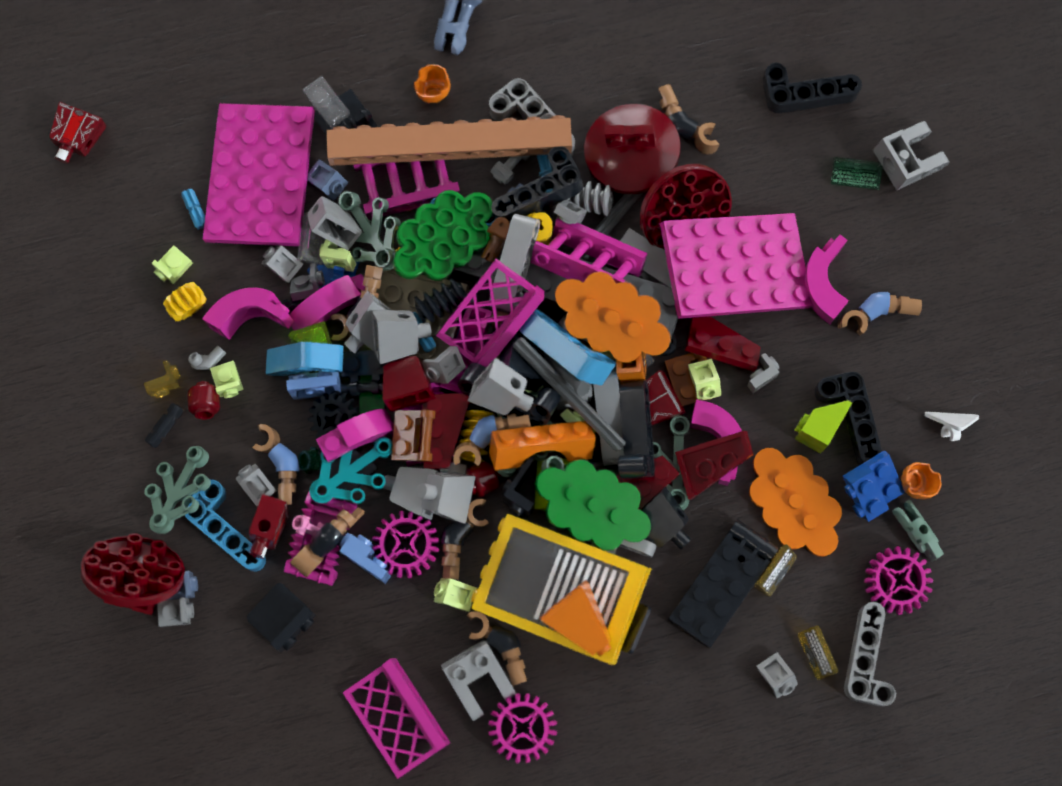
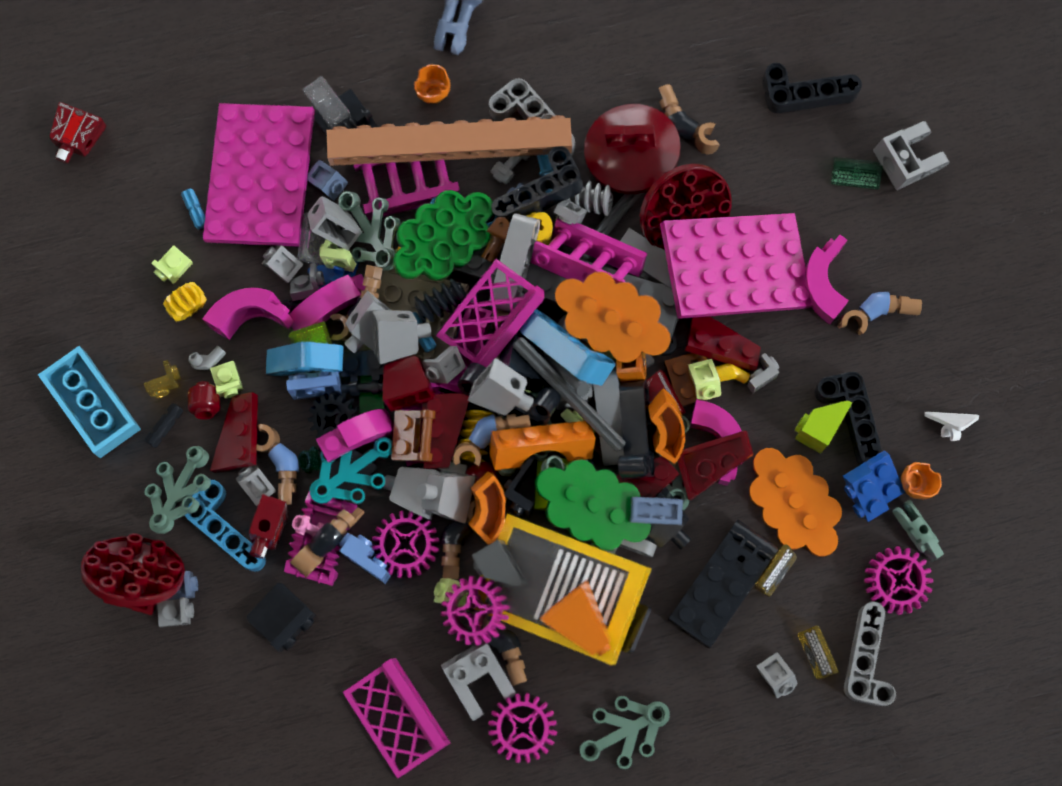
(89, 402): none -> medium azure brick
(238, 436): none -> dark red wing
(476, 619): none -> dark pink gear
(489, 509): none -> orange brick
(498, 564): none -> dark grey slope
(628, 729): none -> sand green plant
(656, 510): none -> sand blue plate
(670, 429): none -> orange brick
(730, 371): none -> yellow arm

